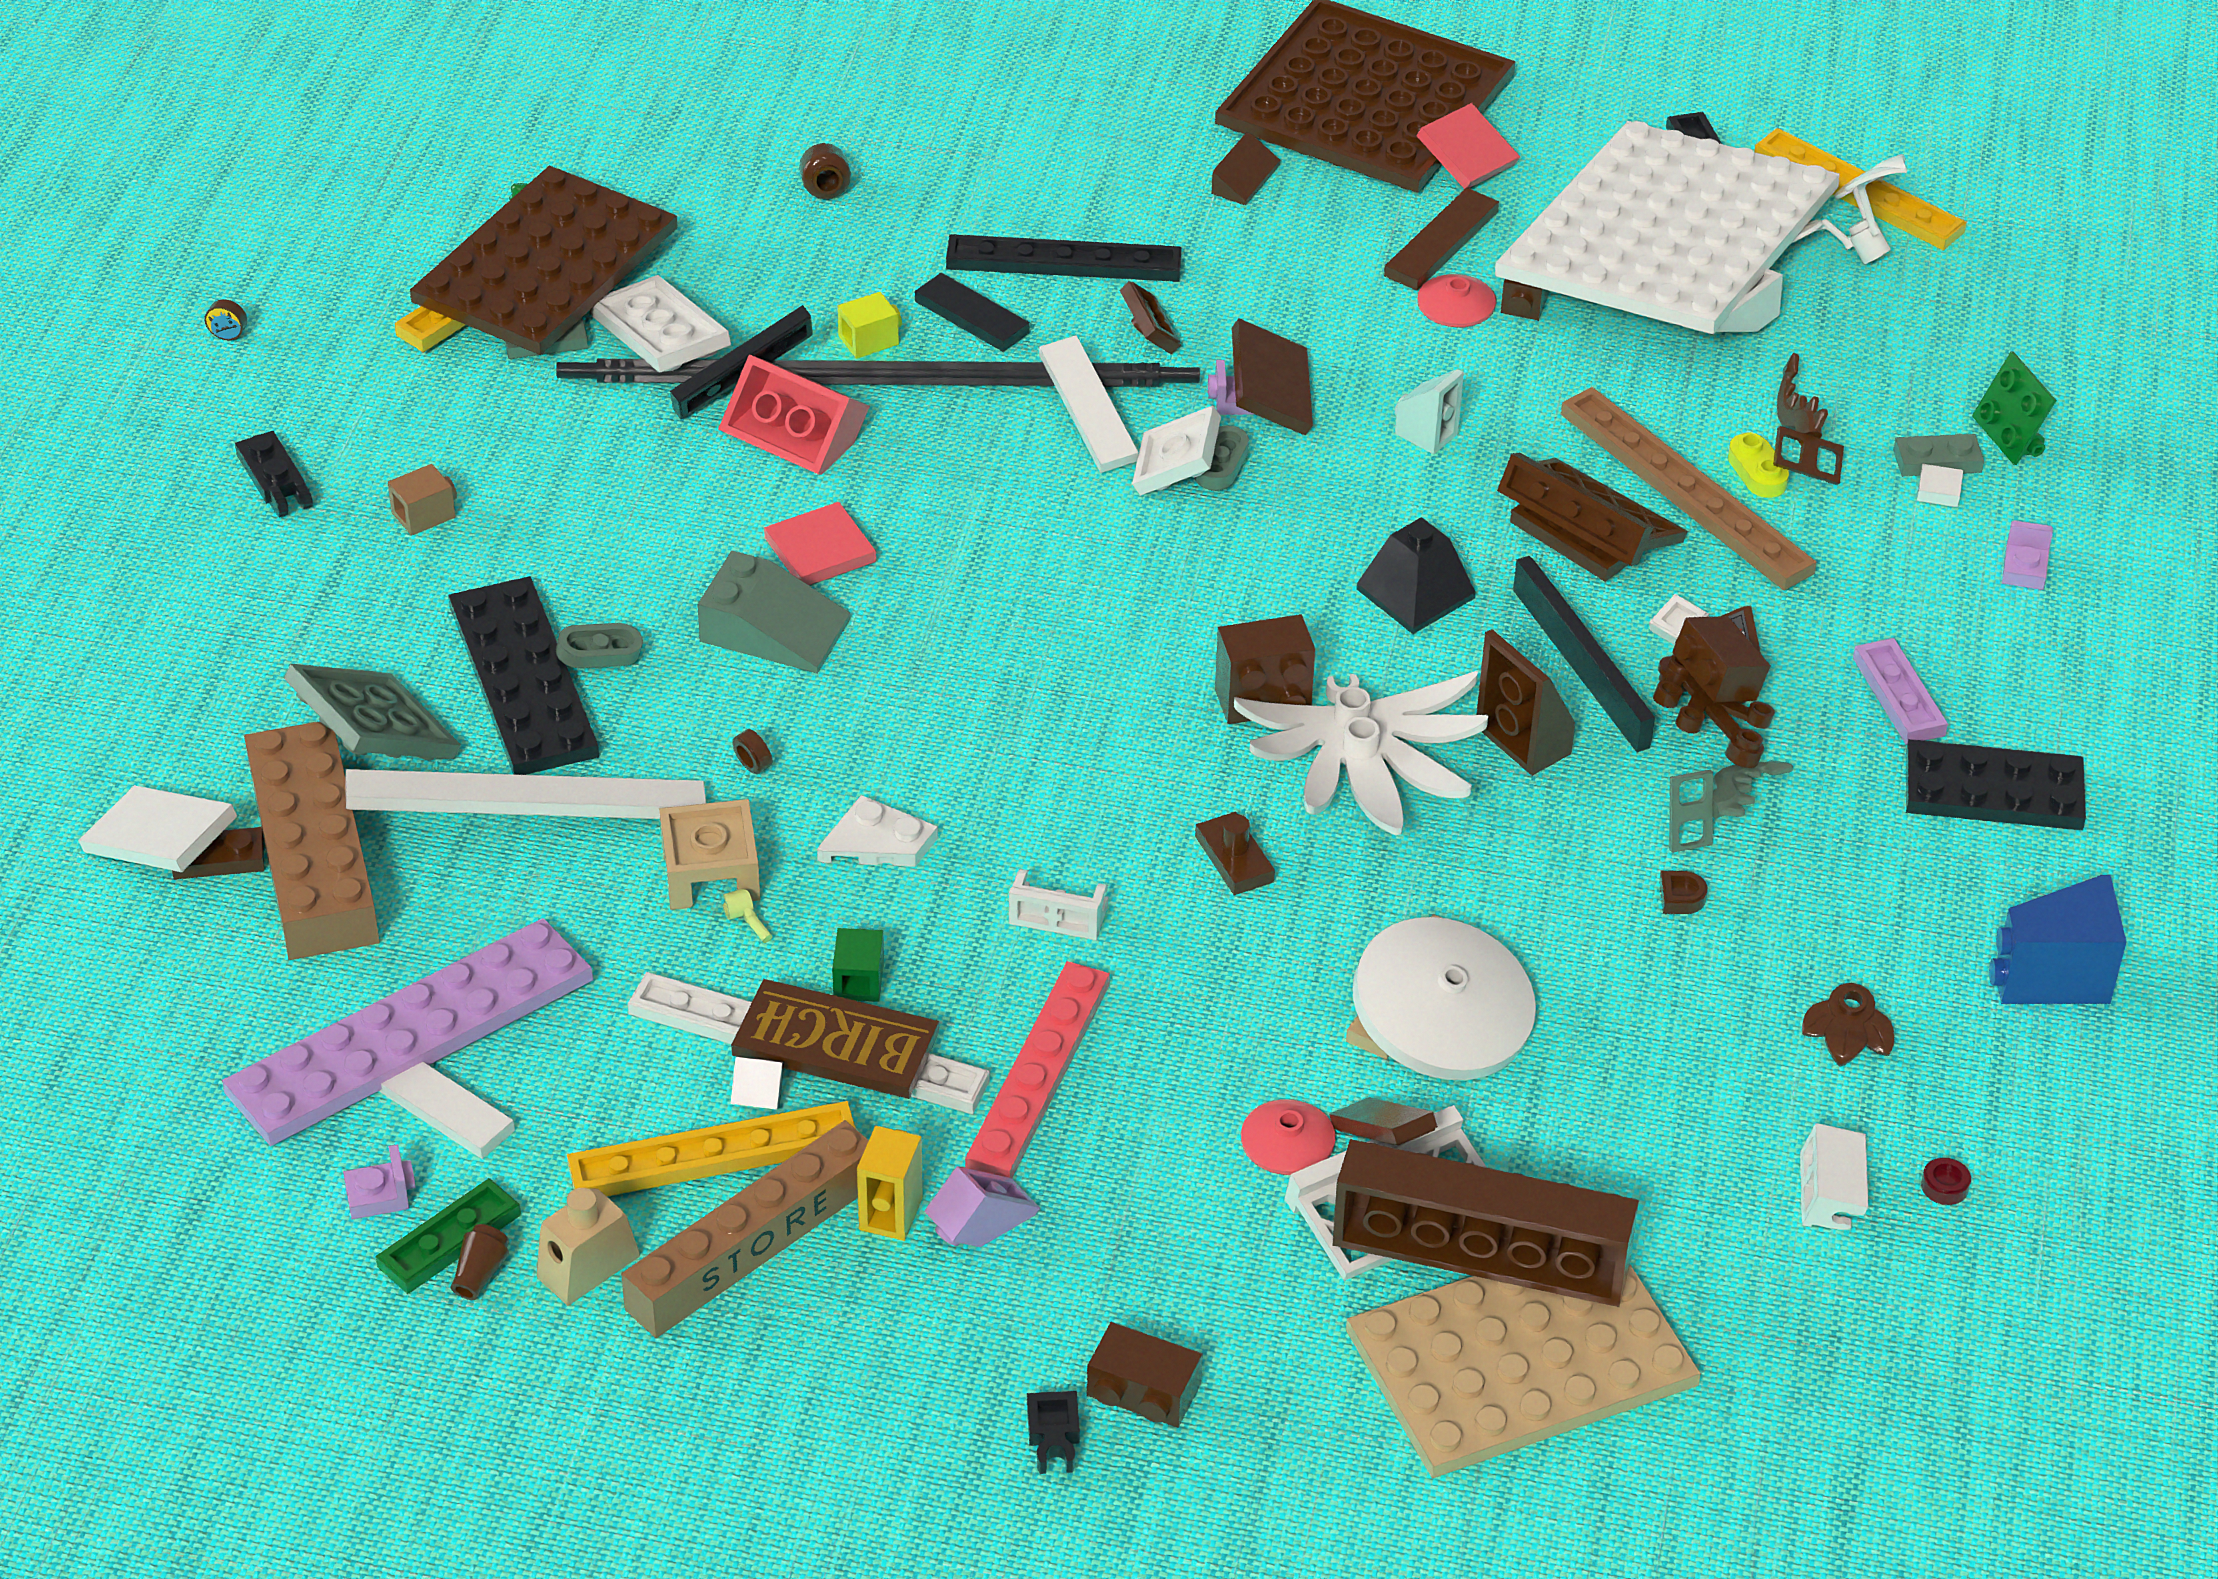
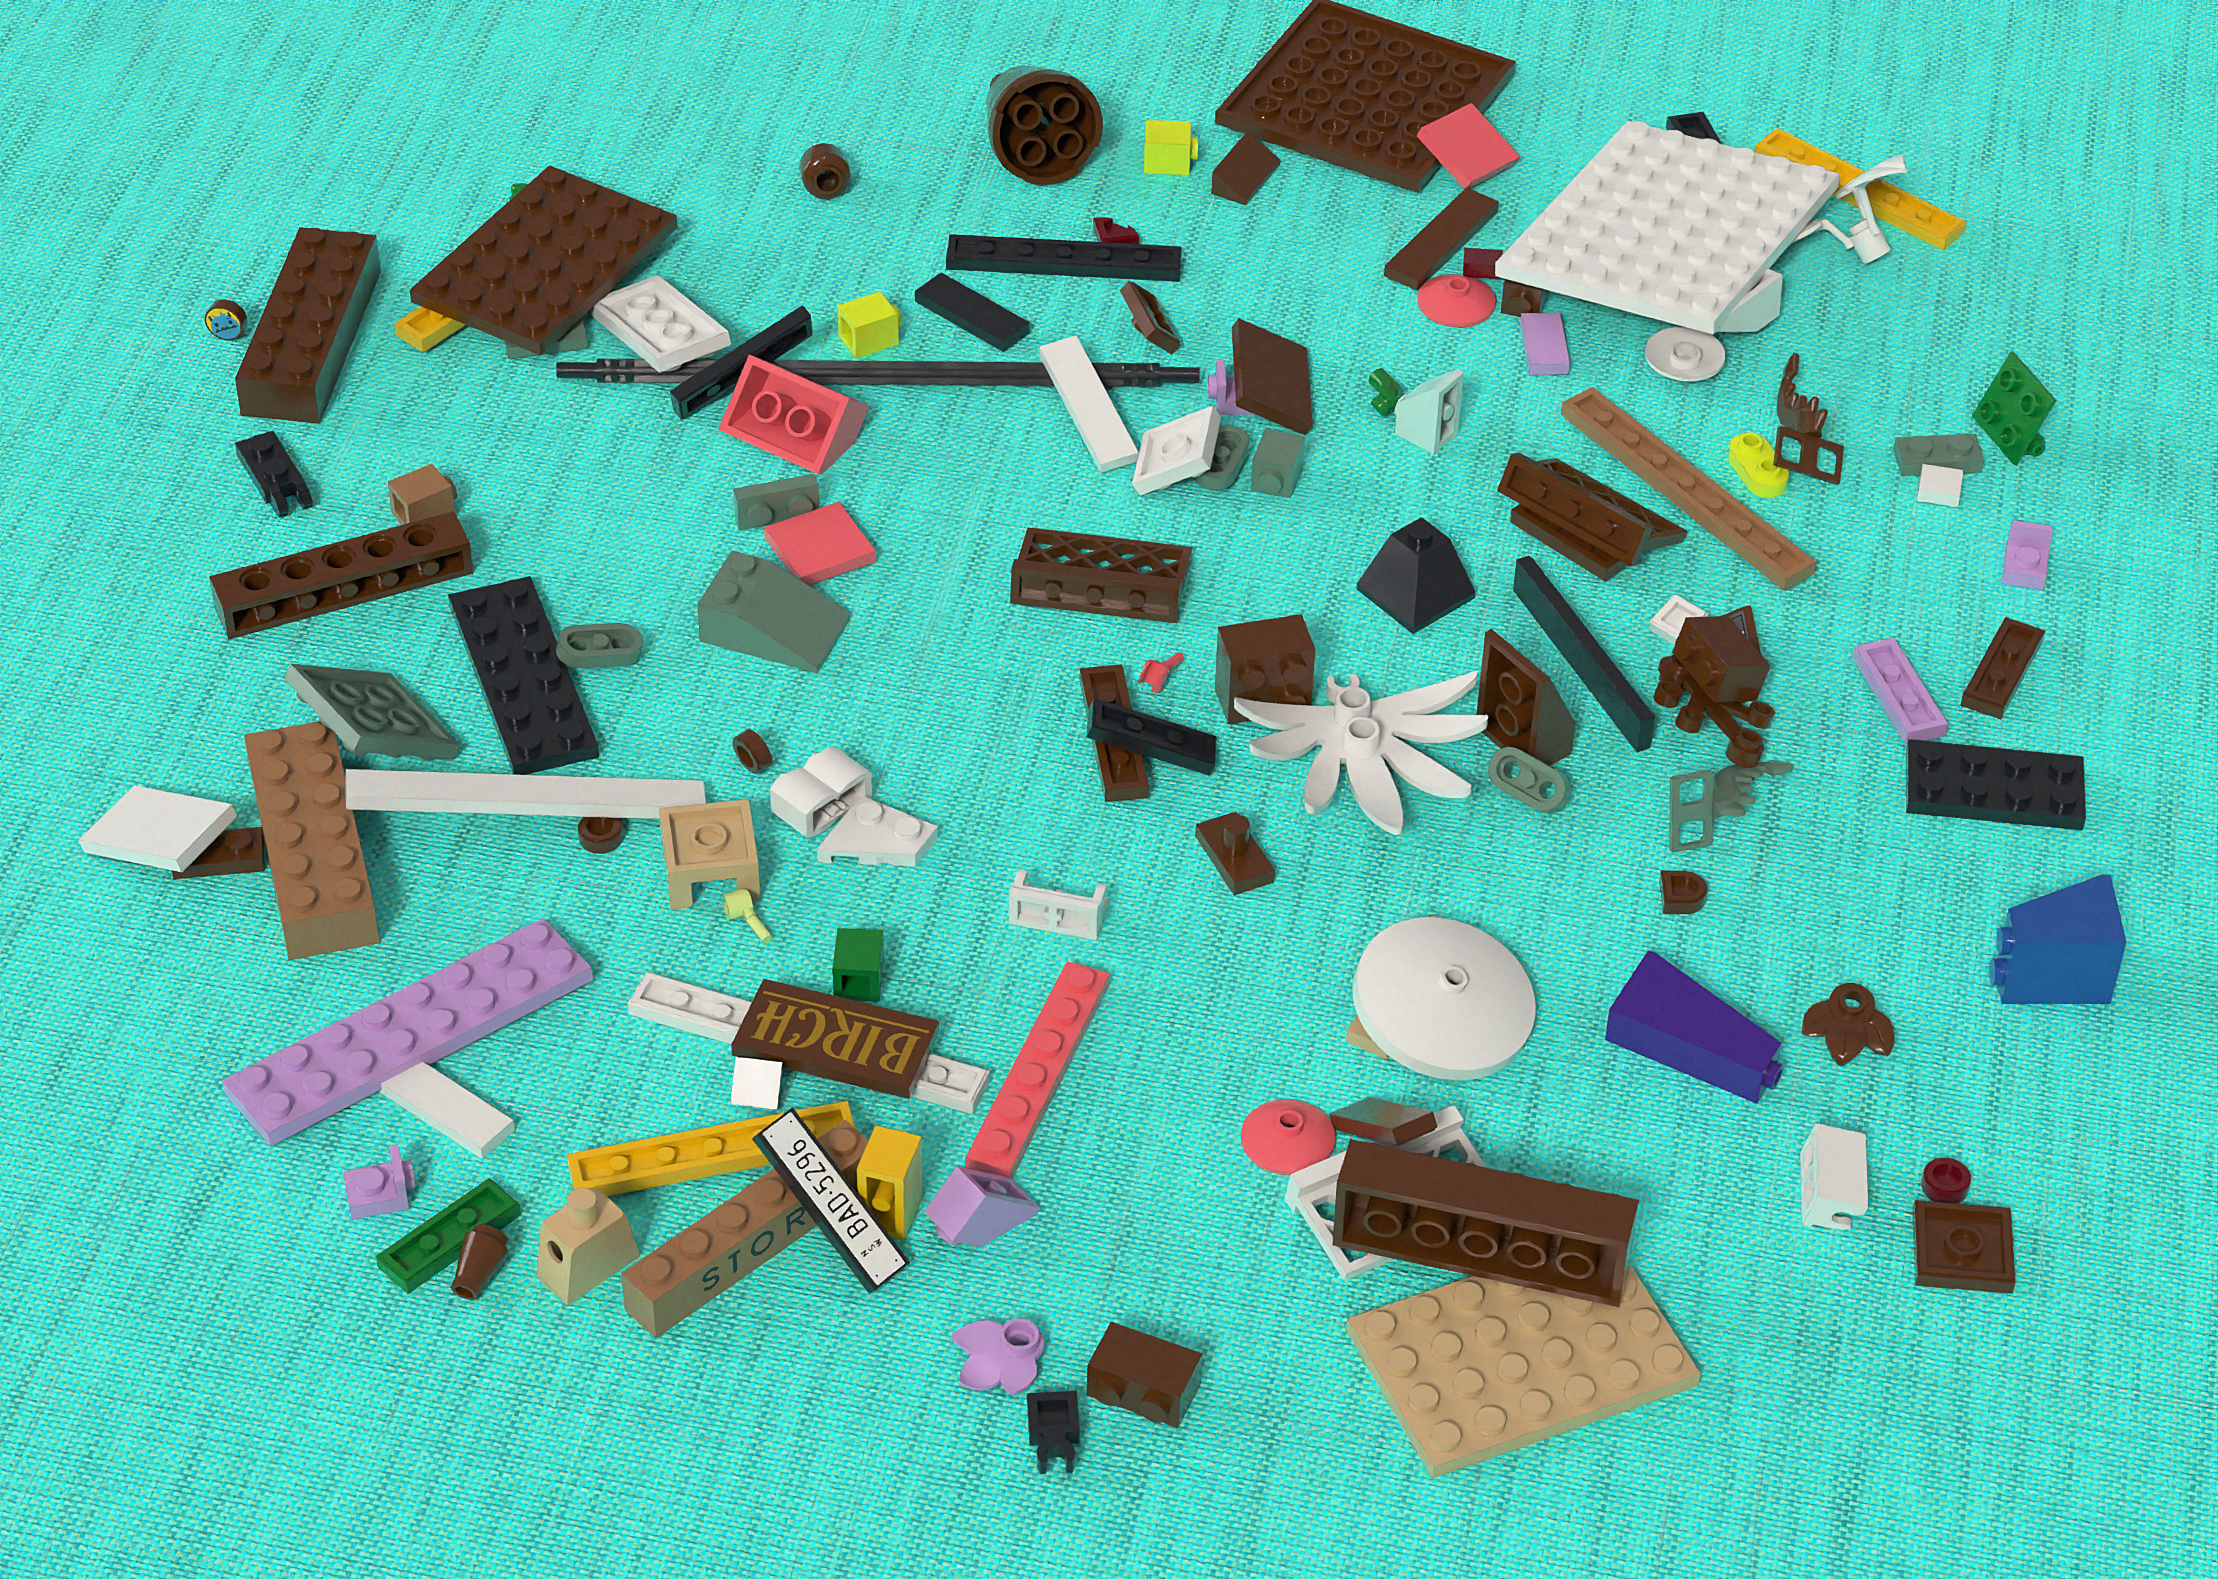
(308, 325): none -> reddish brown brick
(341, 575): none -> reddish brown brick
(600, 834): none -> reddish brown tile
(775, 501): none -> sand green plate
(820, 791): none -> white brick
(830, 1200): none -> tile
(996, 1358): none -> lavender plate
(1042, 123): none -> reddish brown cone
(1106, 590): none -> reddish brown fence
(1113, 233): none -> dark red tile
(1120, 770): none -> reddish brown plate
(1151, 736): none -> black tile
(1157, 672): none -> coral hand
(1169, 147): none -> neon yellow brick
(1277, 463): none -> sand green brick
(1388, 391): none -> green arm
(1480, 262): none -> dark red tile
(1531, 780): none -> sand green plate
(1544, 344): none -> lavender tile
(1685, 354): none -> white dish
(1692, 1031): none -> dark purple slope
(1963, 1247): none -> reddish brown tile
(2002, 668): none -> reddish brown tile

